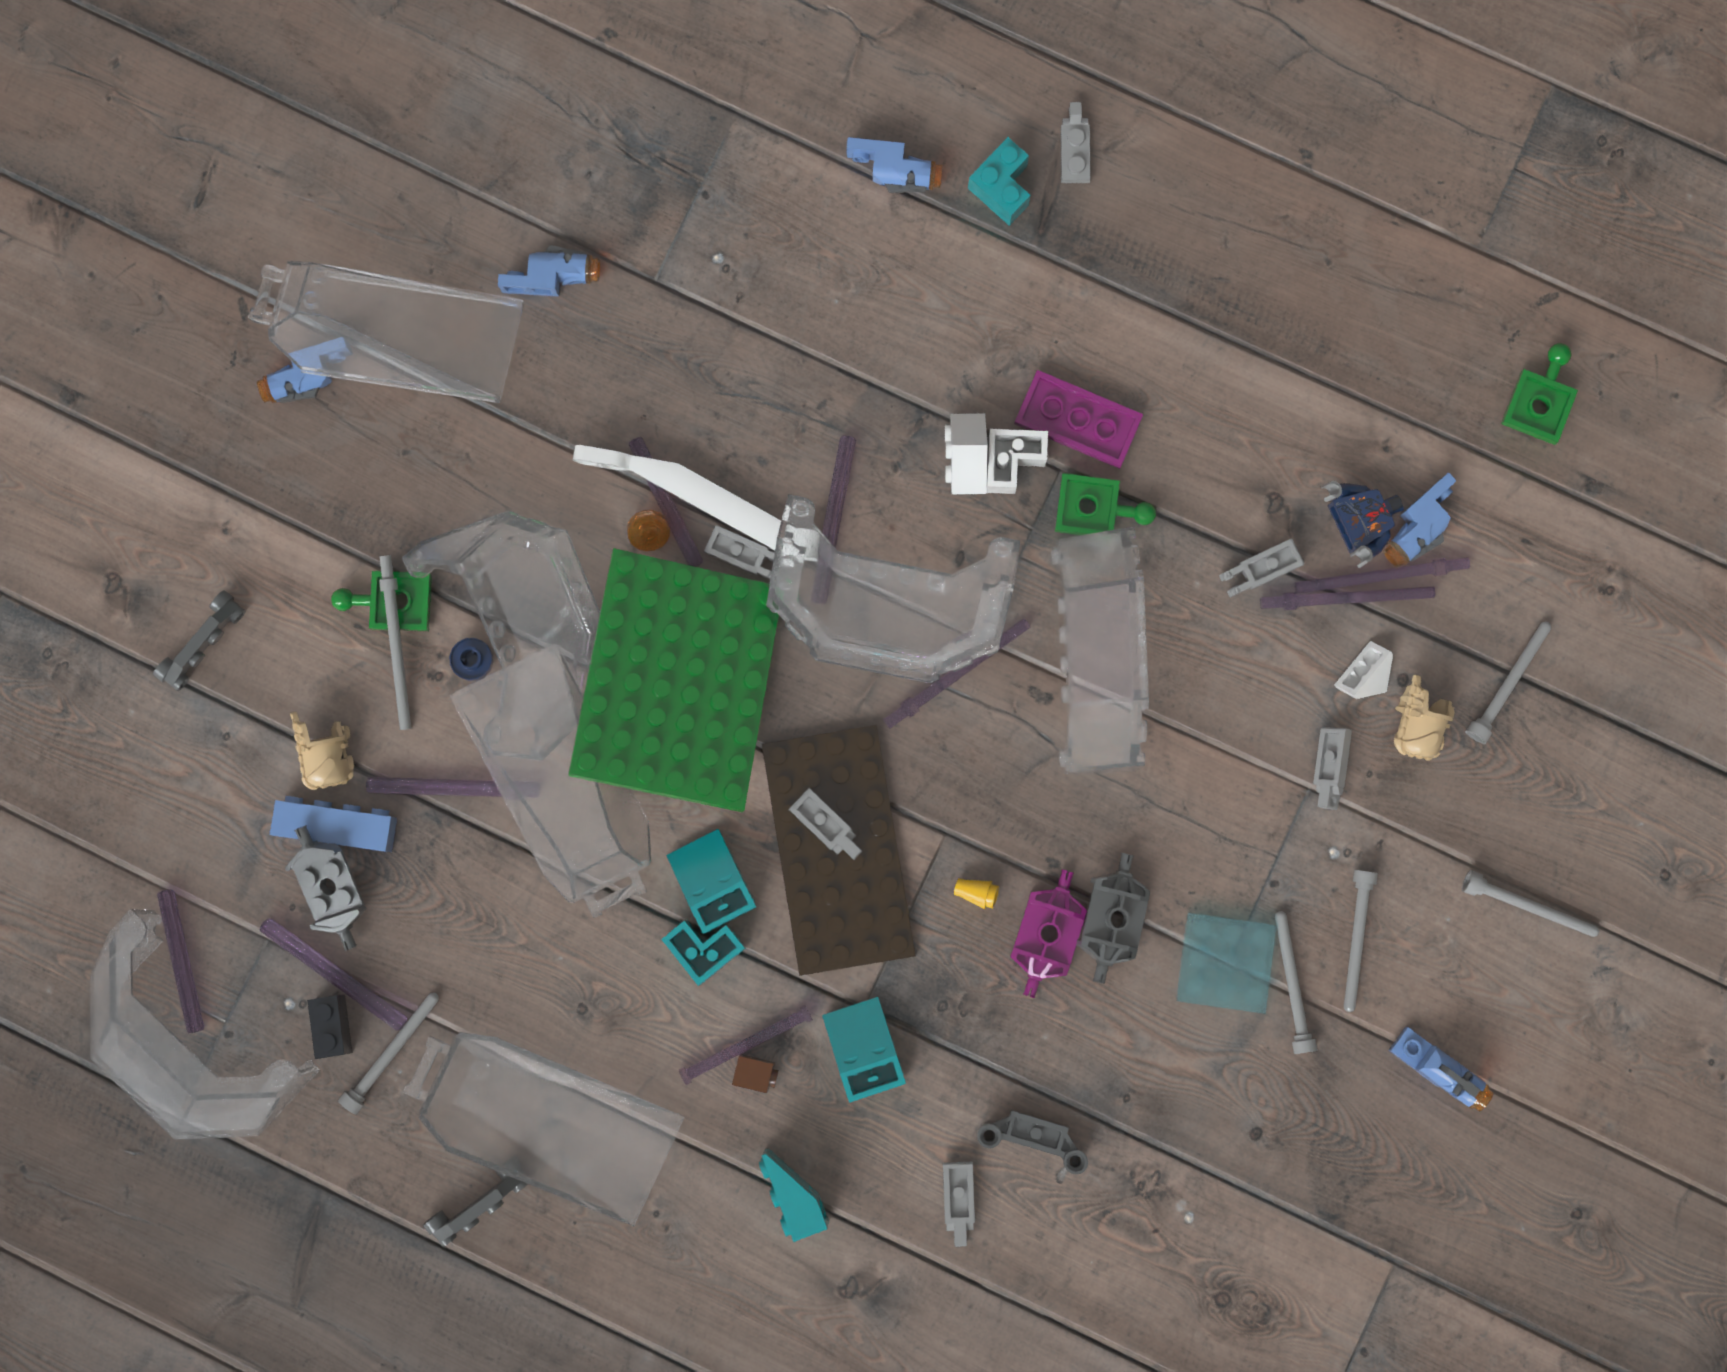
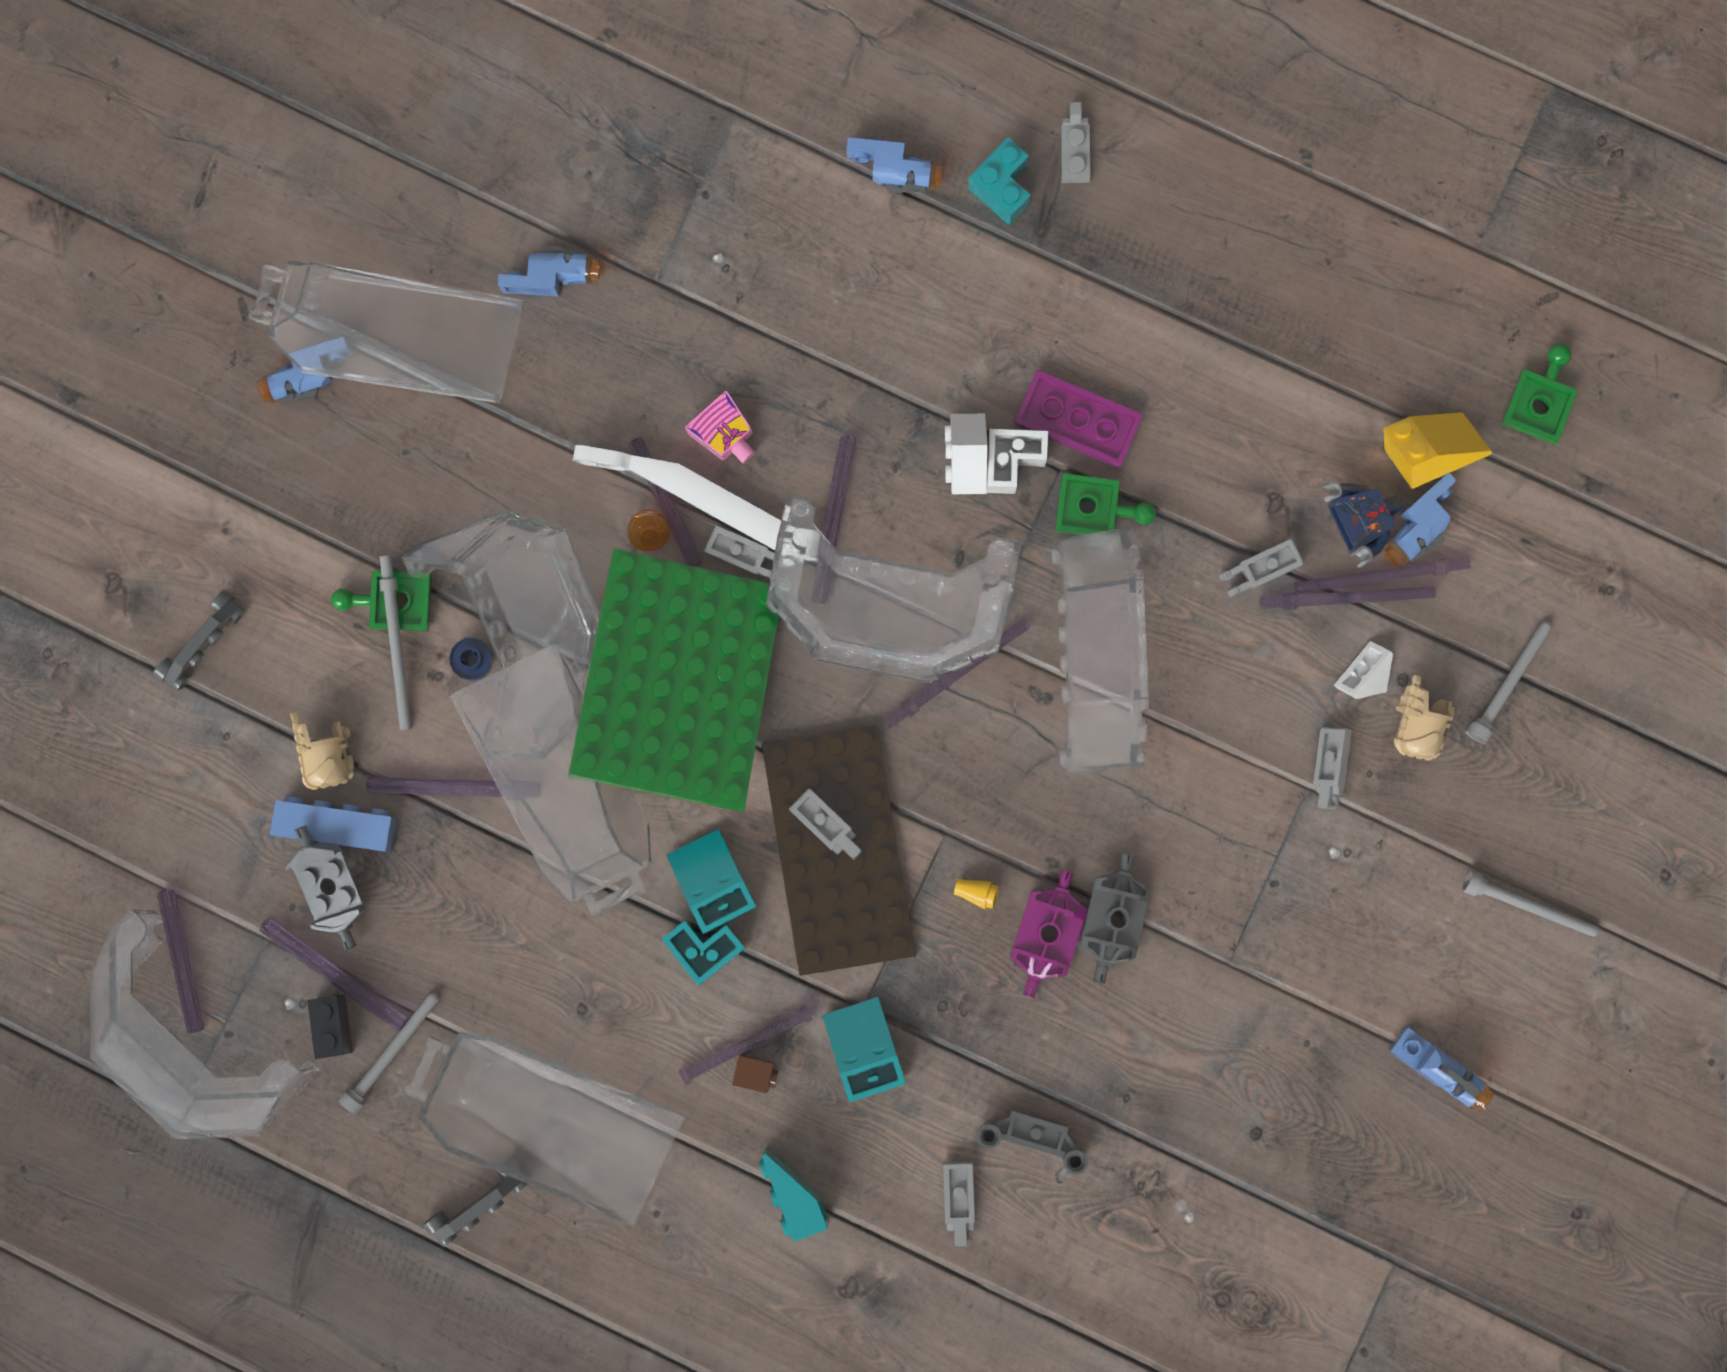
(722, 429): none -> torso
(1226, 963): clear light blue plate -> none
(1303, 1040): light grey piece -> none
(1364, 883): light grey piece -> none
(1433, 446): none -> yellow slope

